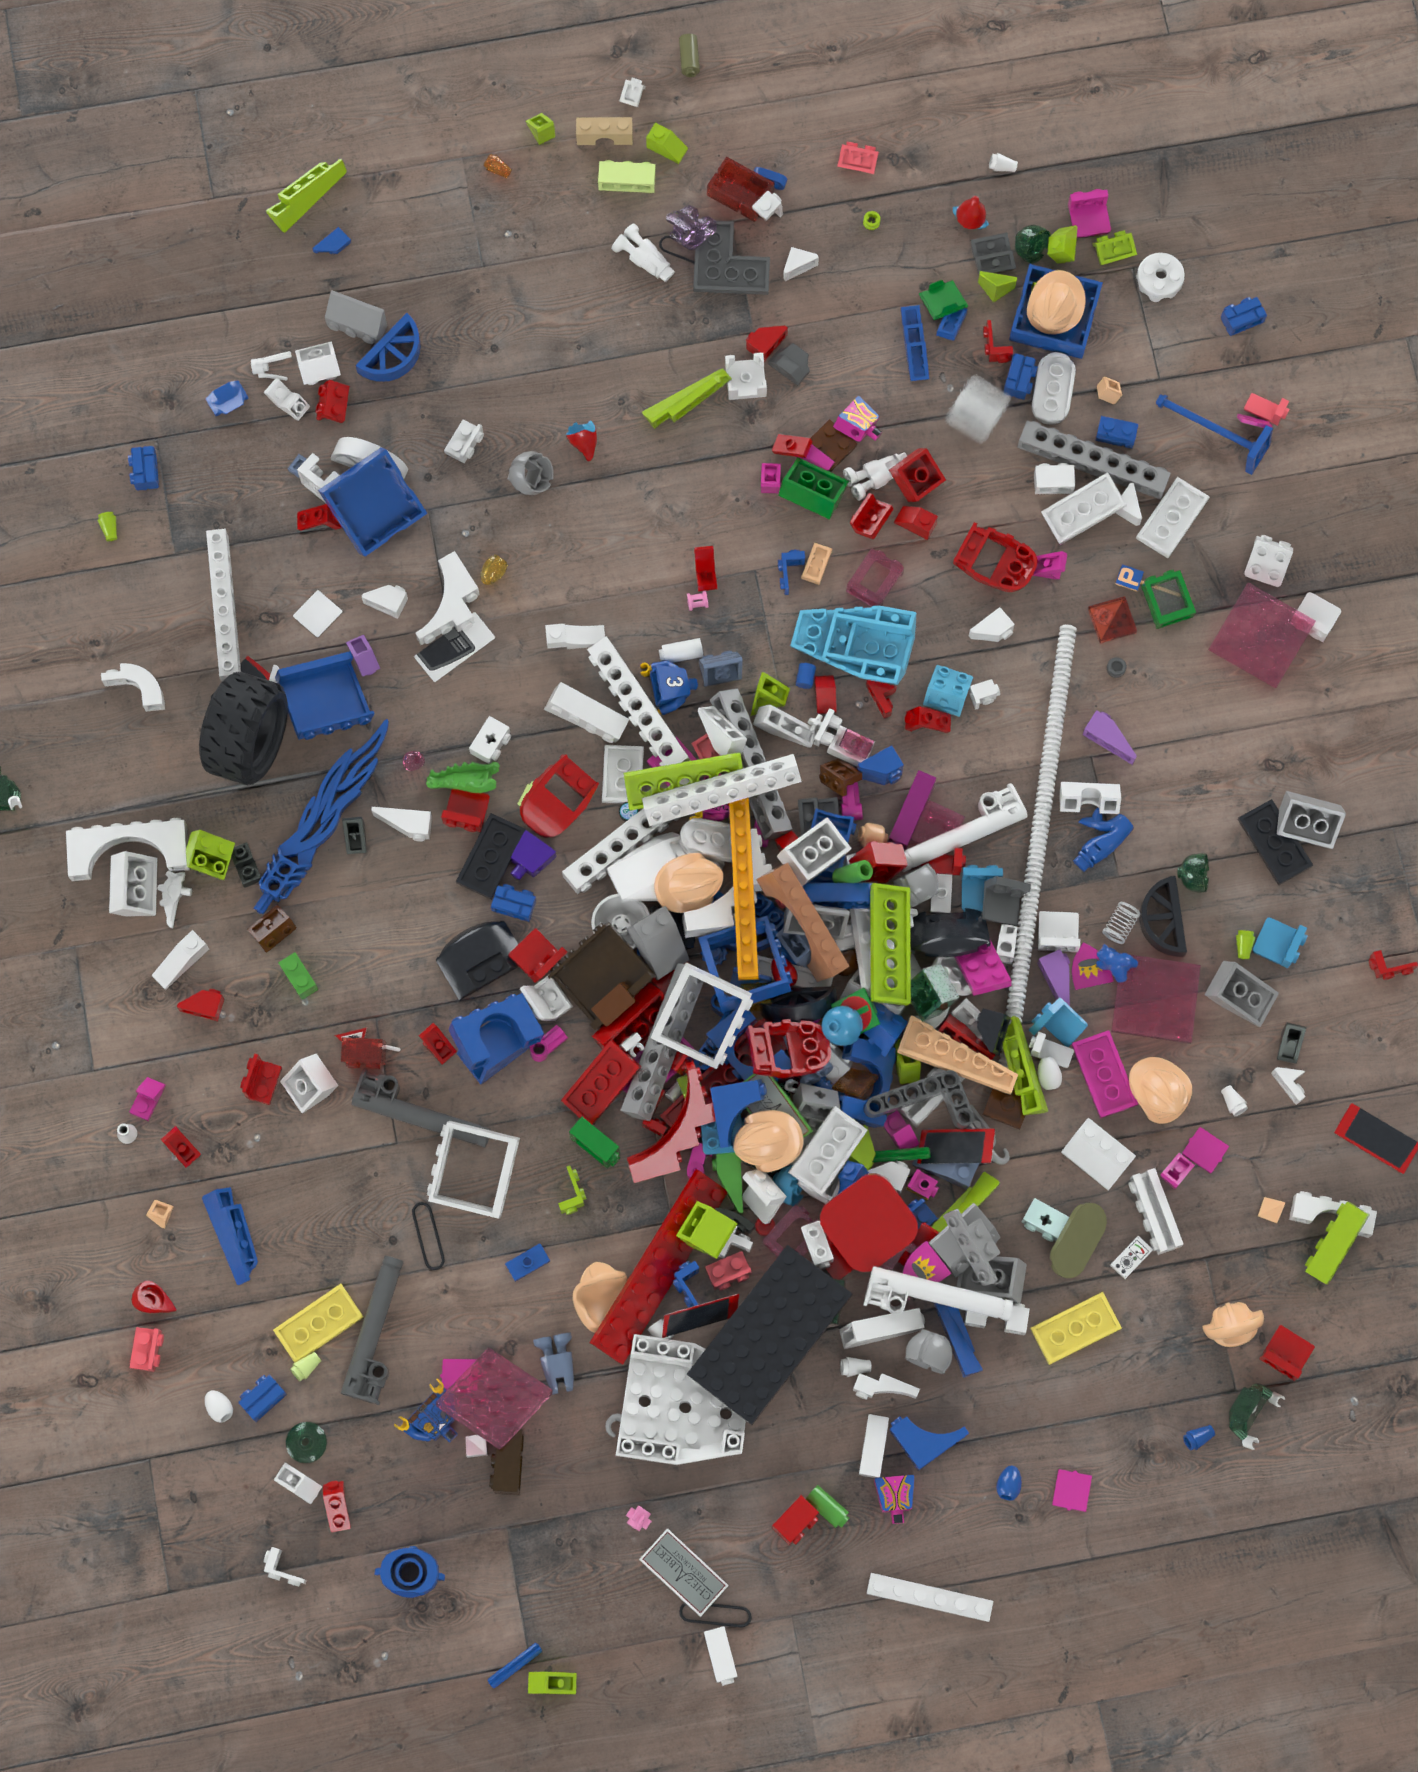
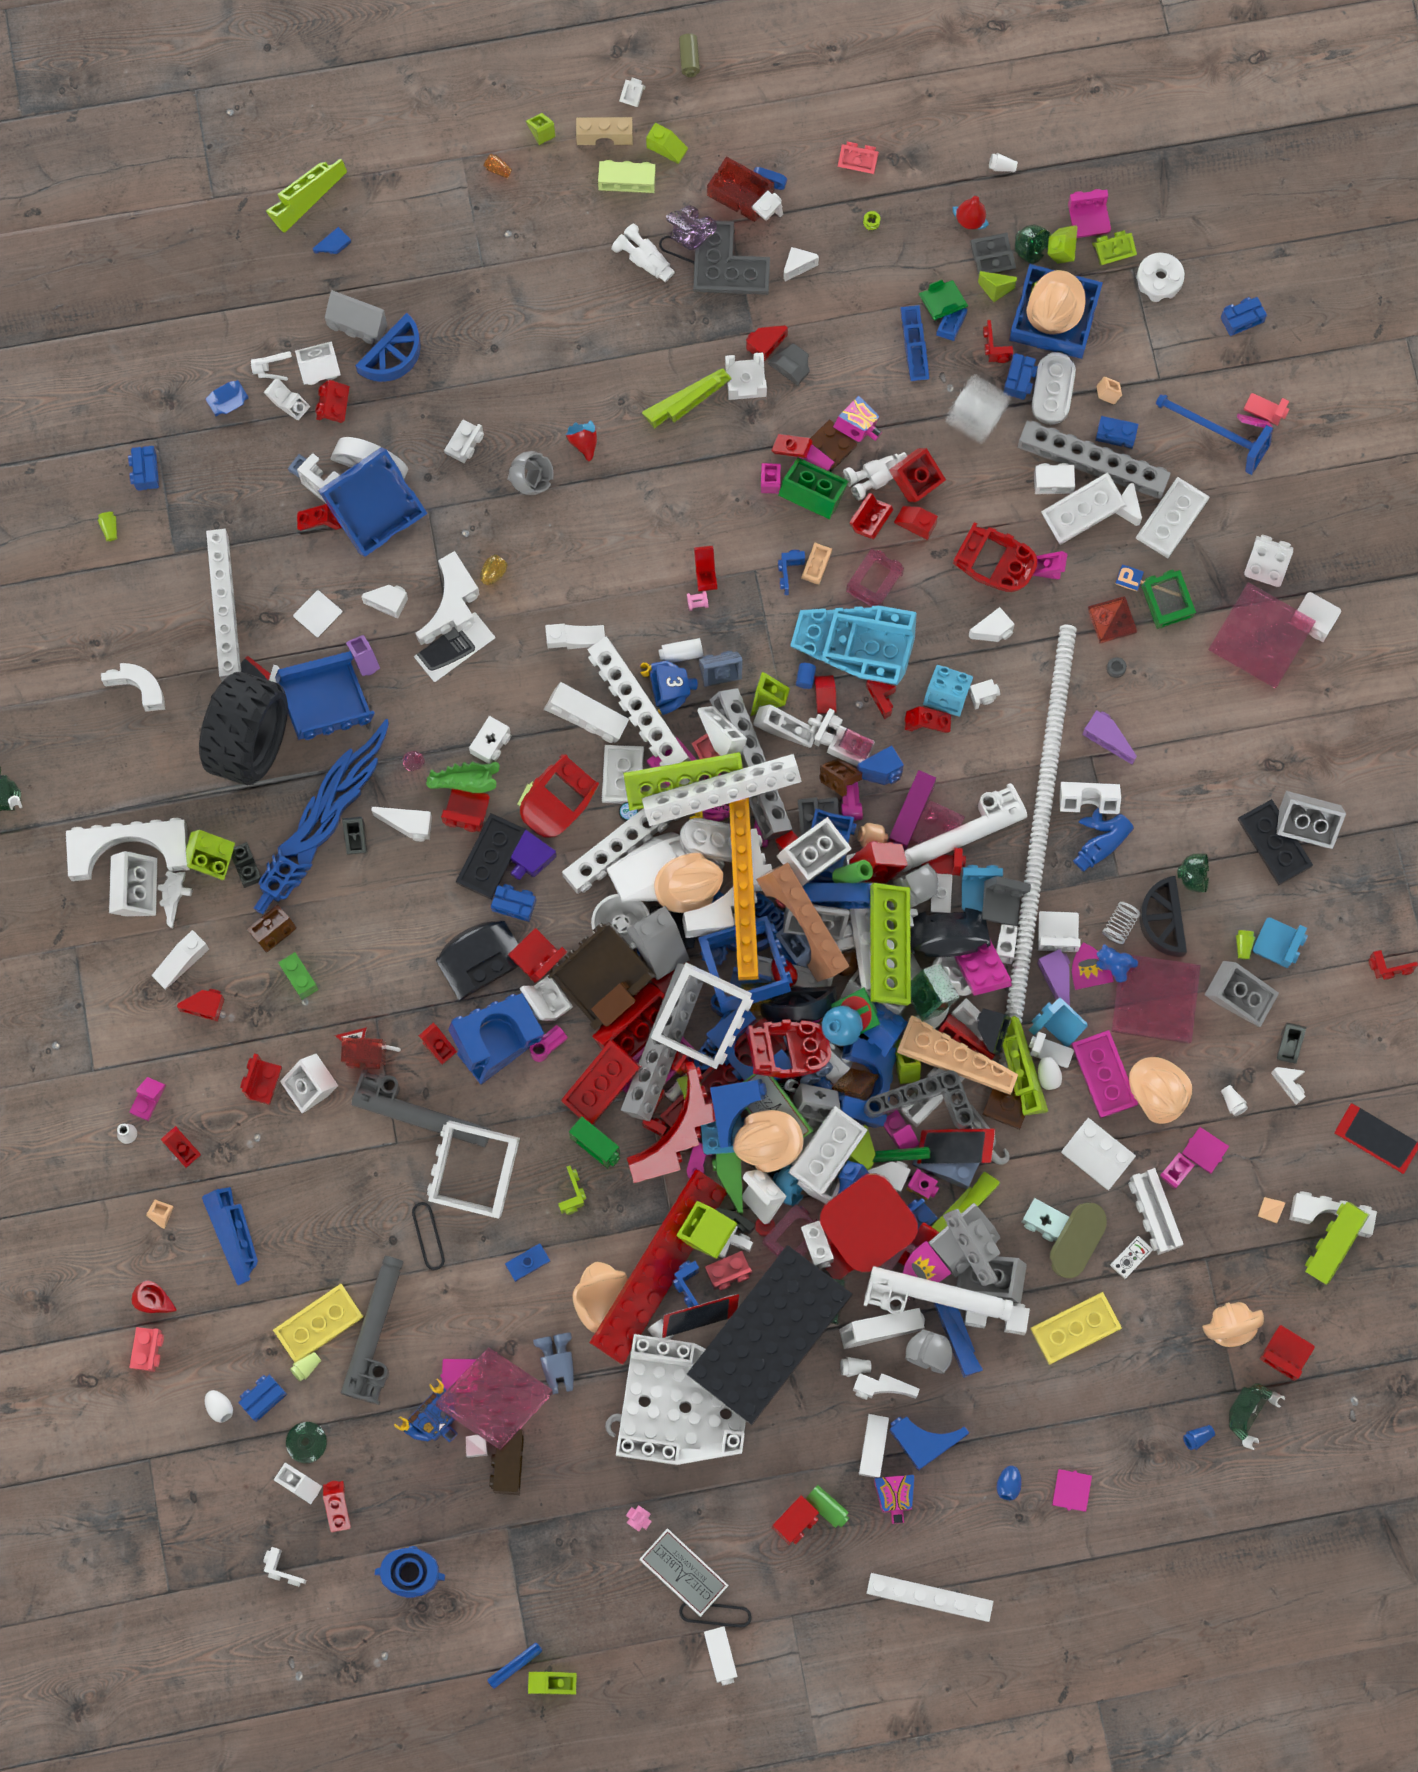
(630, 1043): white tile -> none

